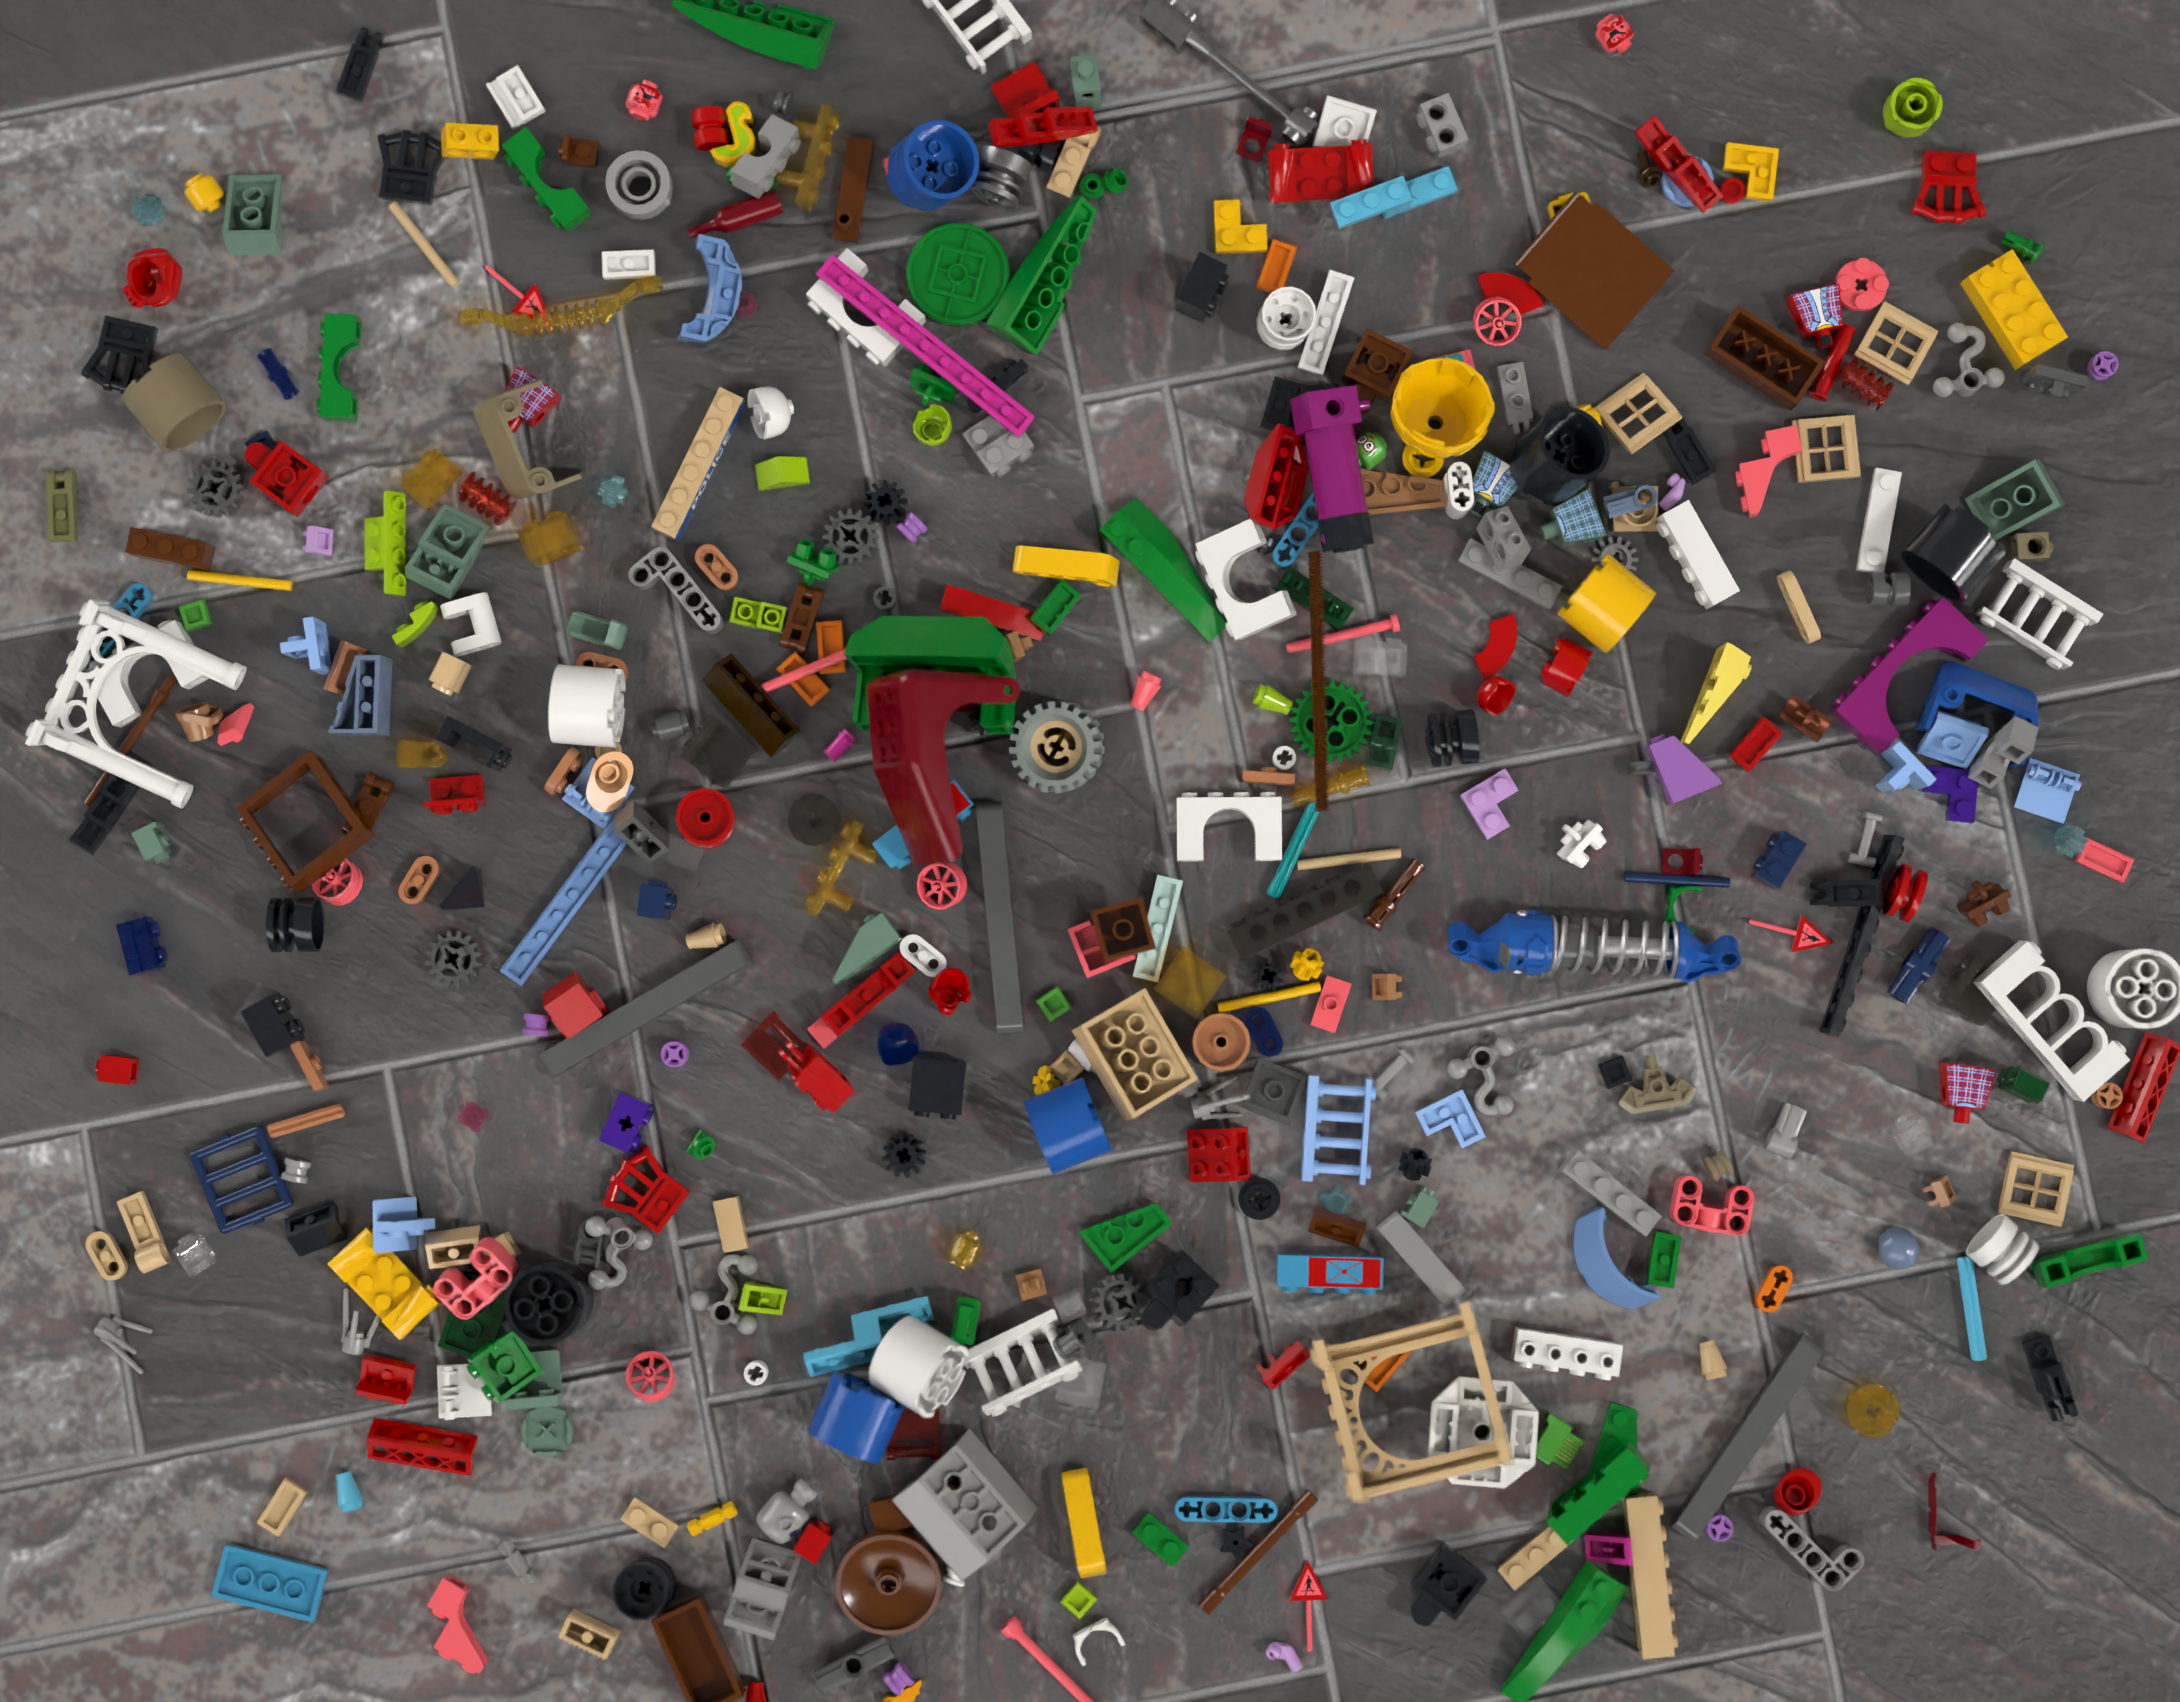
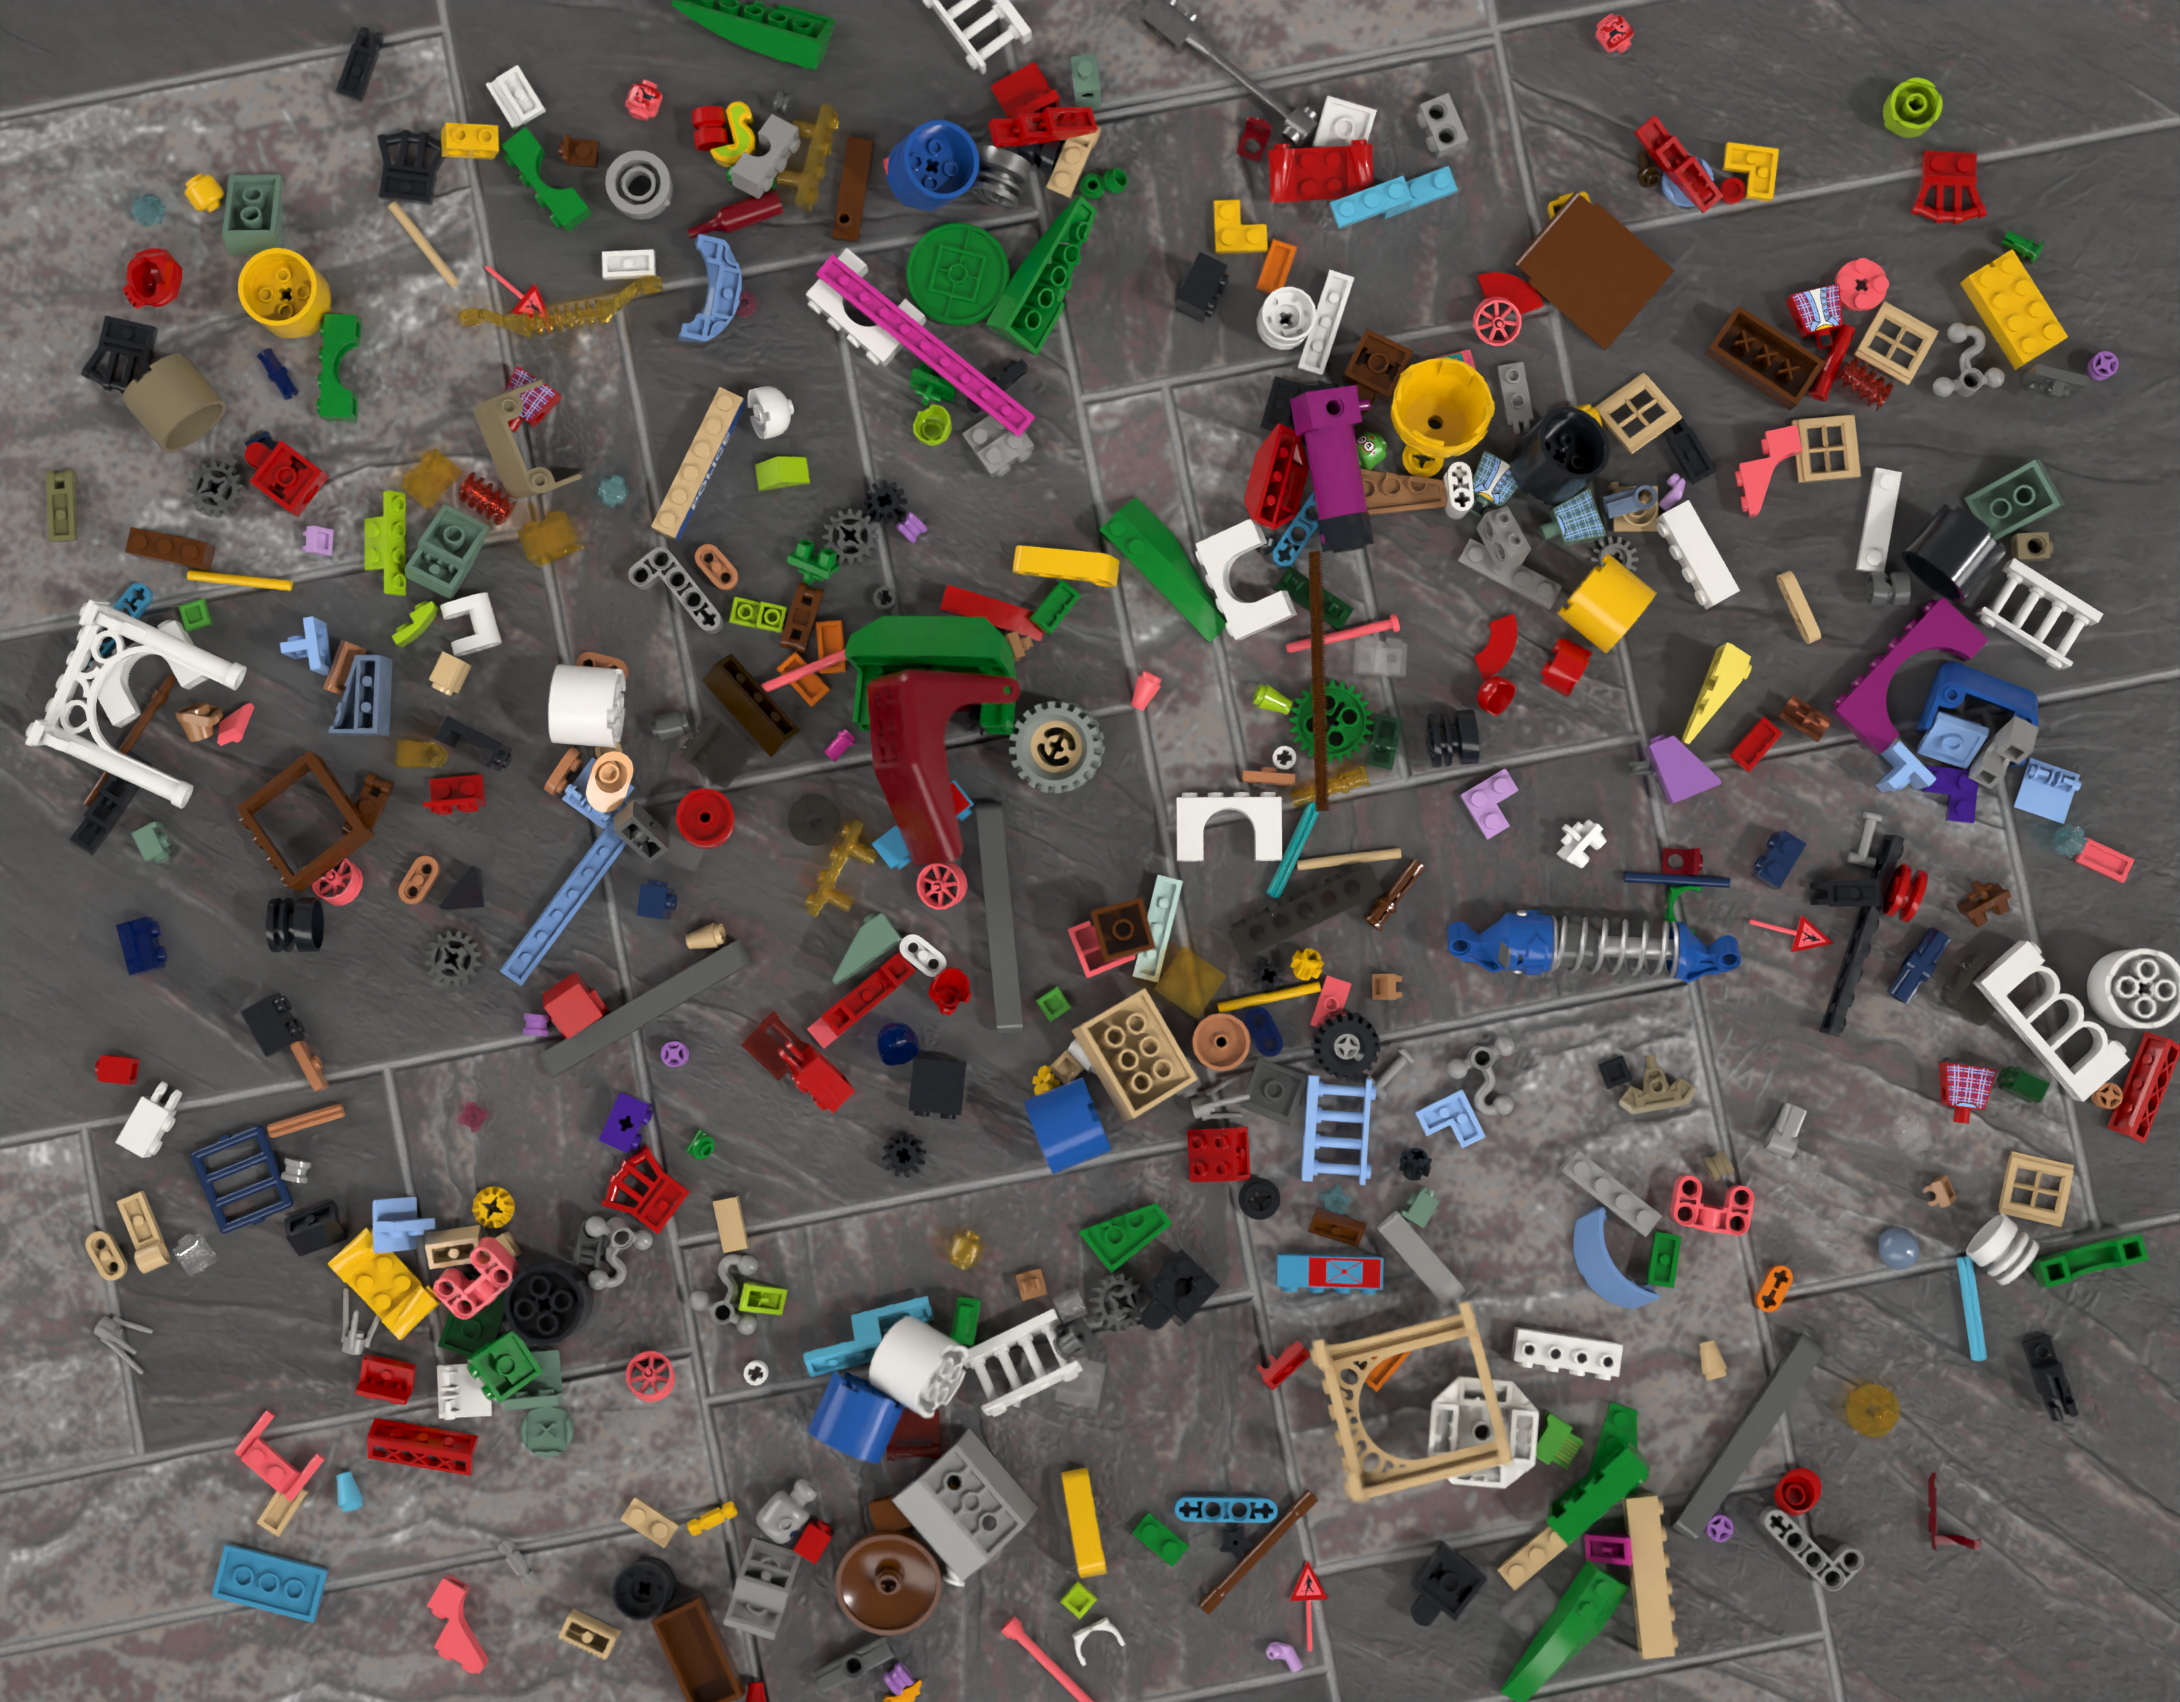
(149, 1122): none -> white hinge
(270, 278): none -> yellow brick
(271, 1464): none -> coral plate
(504, 1202): none -> yellow gear
(597, 630): sand green animal -> none
(1354, 1053): none -> black wheel

